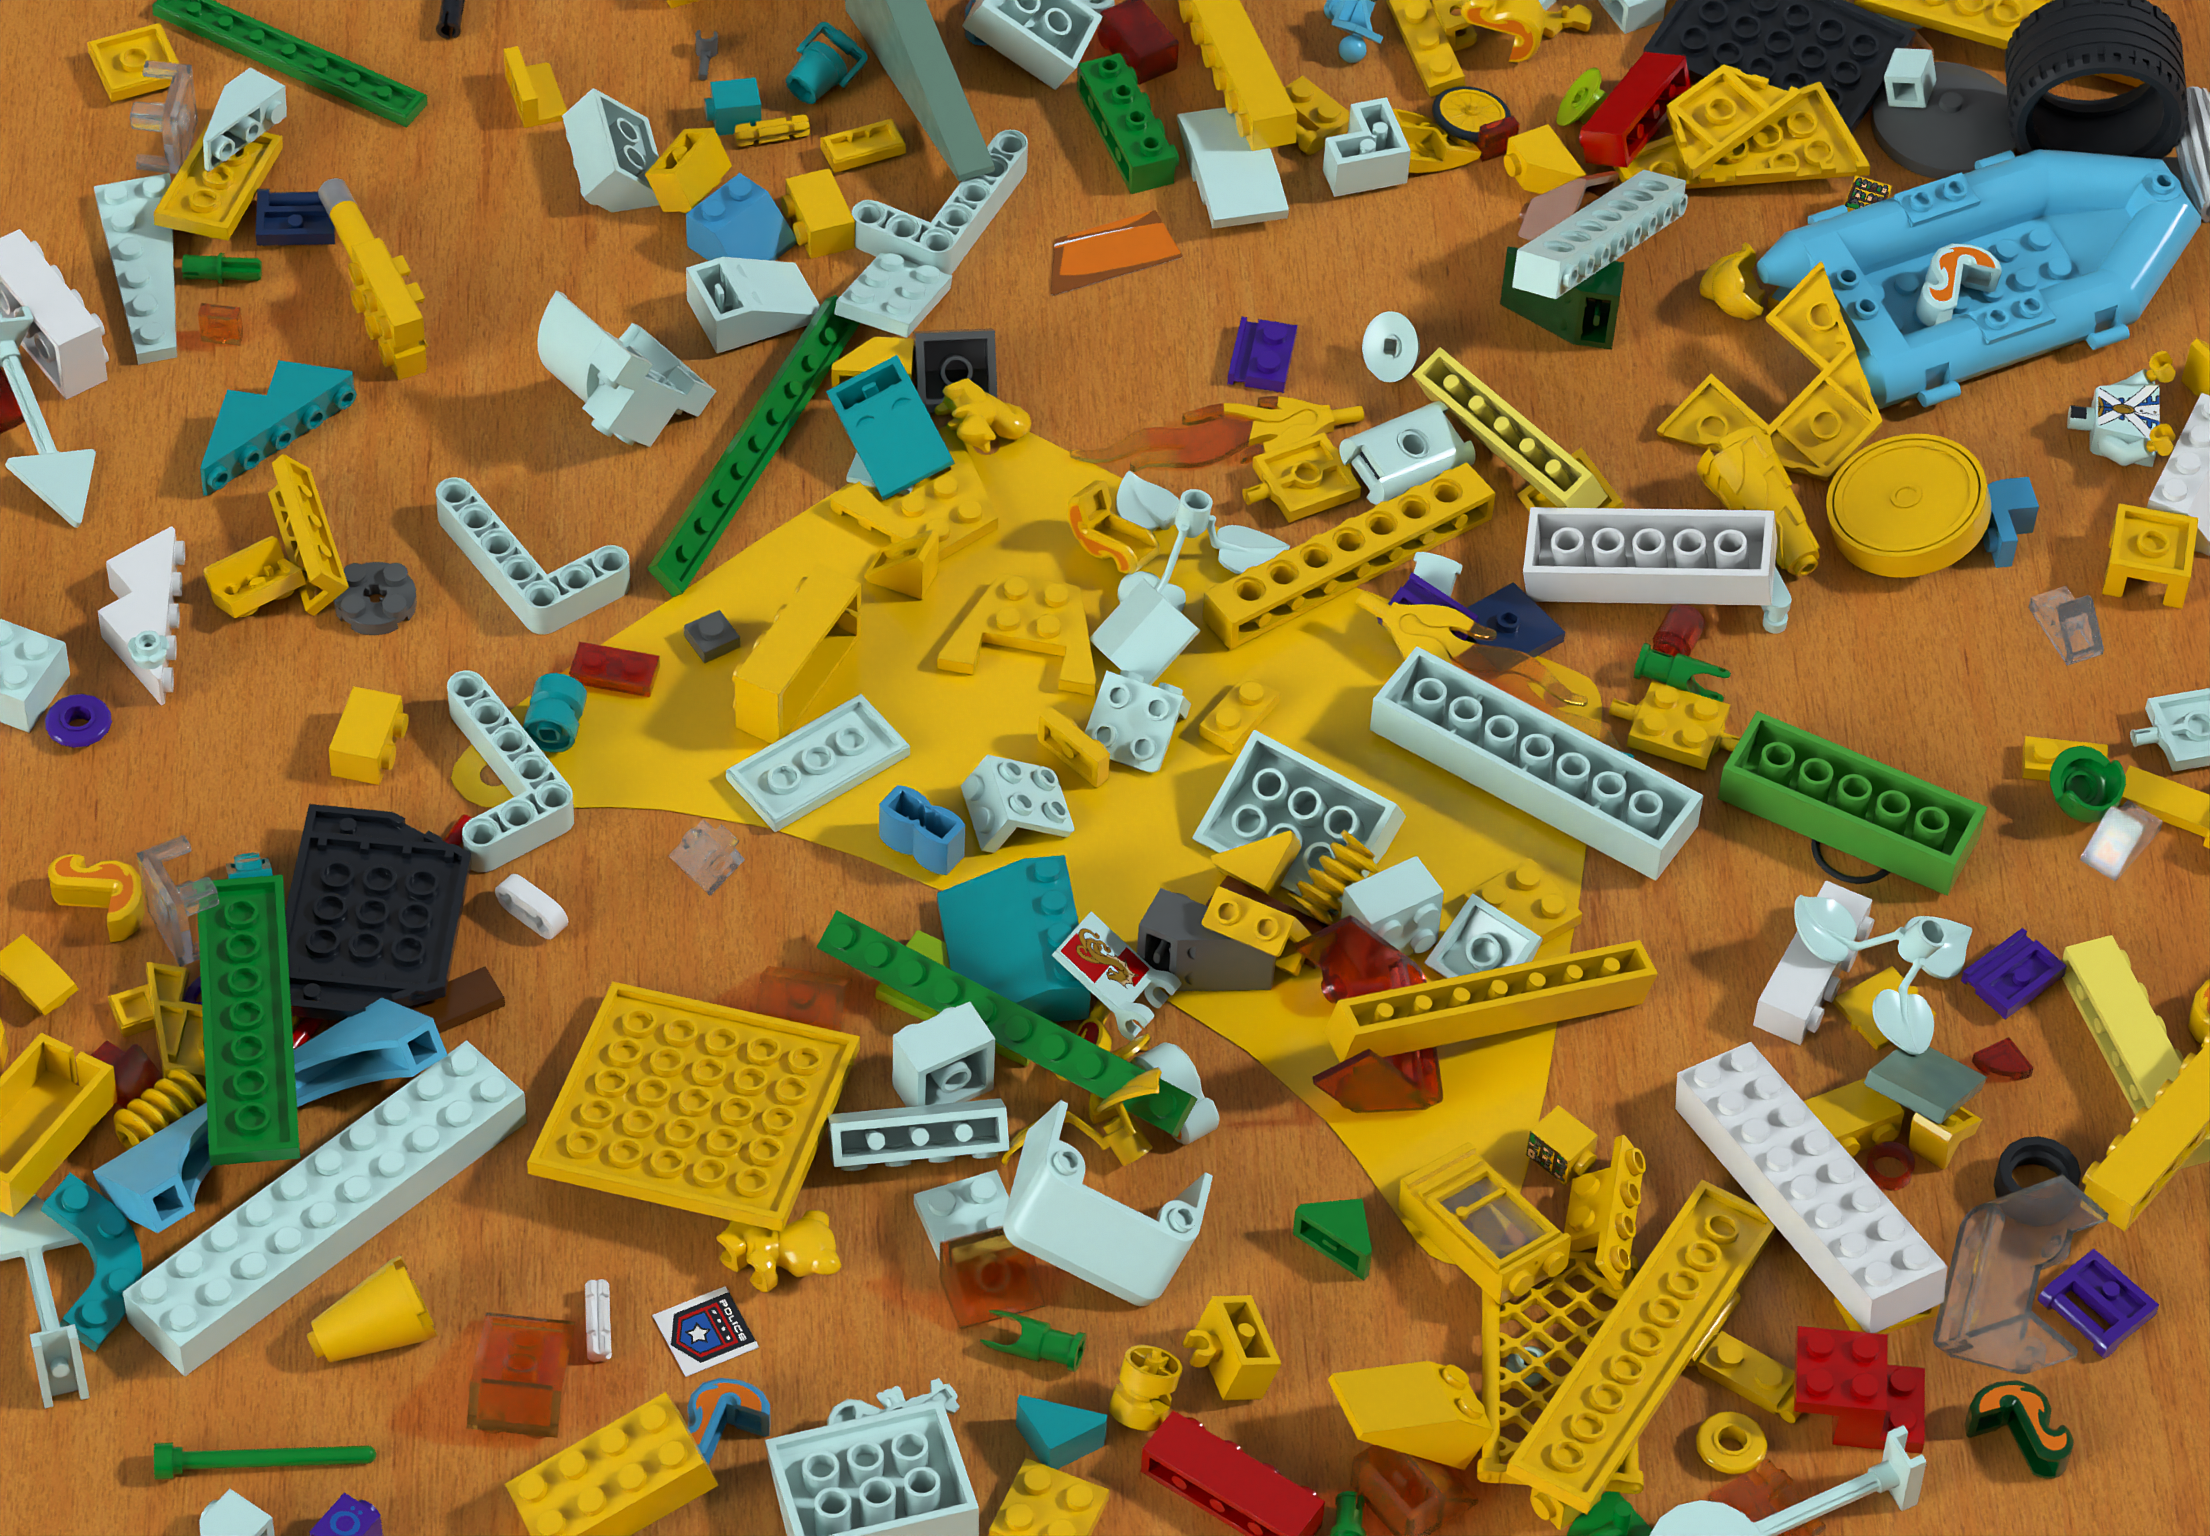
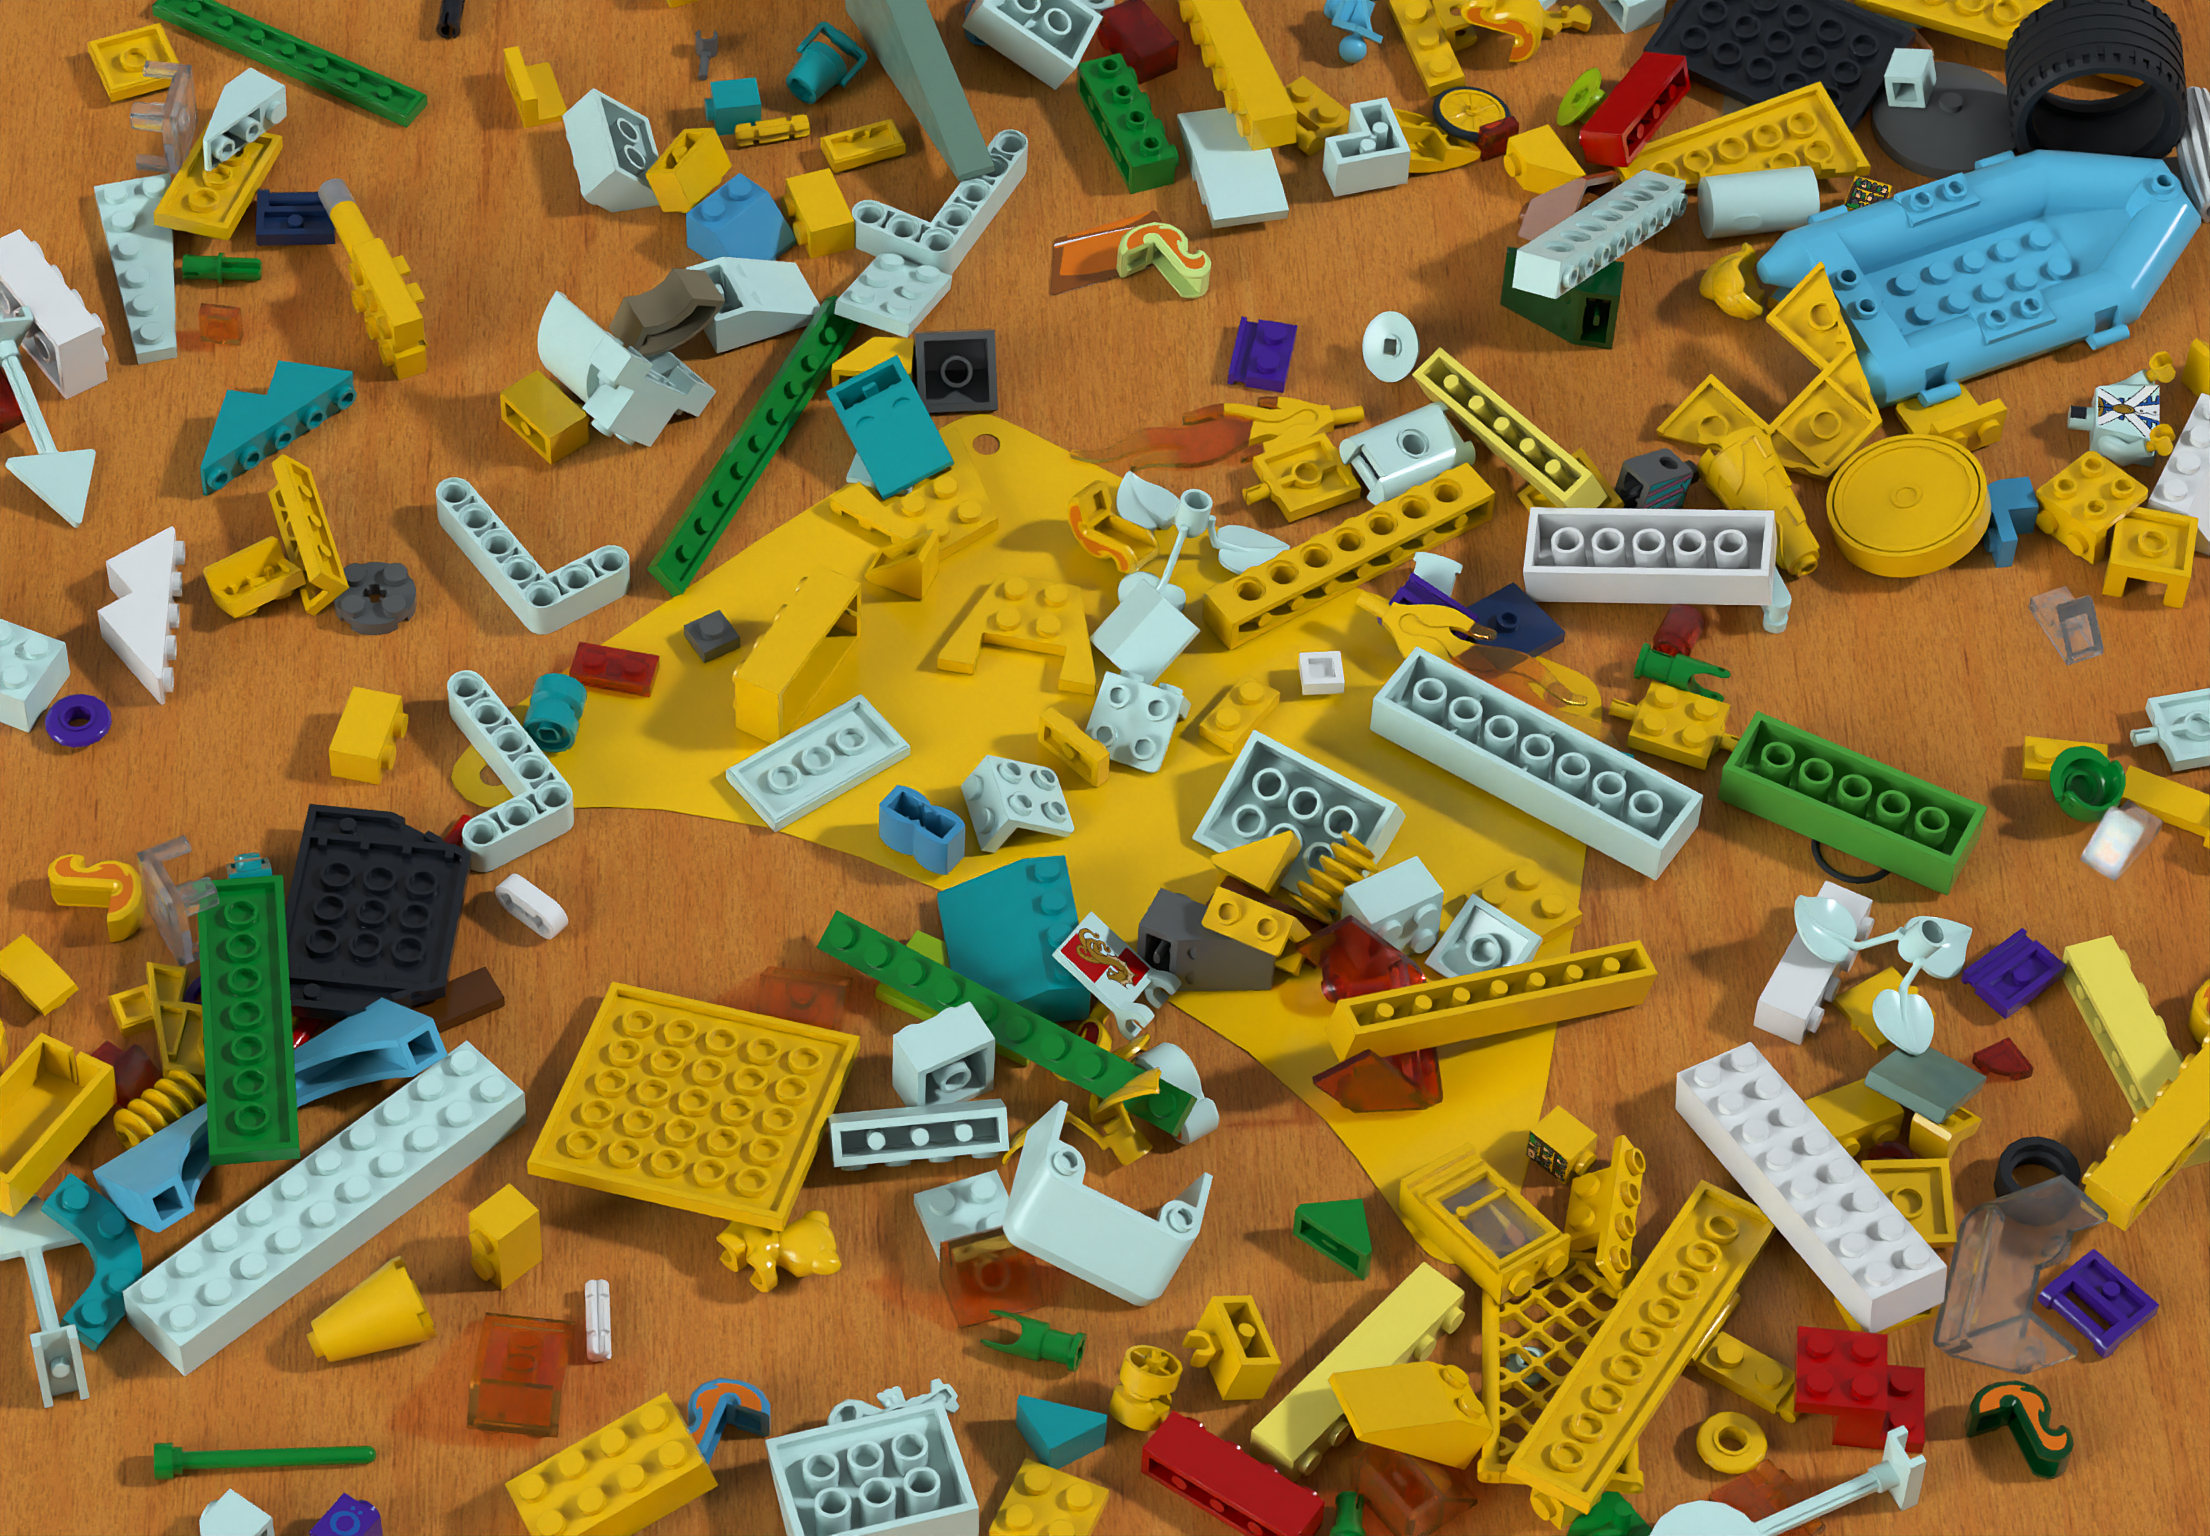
(148, 649): light aqua plate -> none
(505, 1237): none -> yellow brick
(545, 416): none -> yellow brick
(667, 313): none -> dark tan brick
(705, 1331): sticker -> none
(707, 855): clear brick -> none
(980, 415): yellow animal -> none
(1168, 251): none -> yellowish green animal
(1321, 672): none -> white plate
(1395, 1333): none -> light yellow brick
(1655, 481): none -> dark grey torso
(1723, 114): yellow wing -> none
(1757, 201): none -> light aqua piece
(1920, 1193): none -> yellow plate
(1950, 268): light aqua animal -> none
(1956, 419): none -> yellow bracket
(2086, 502): none -> yellow bracket

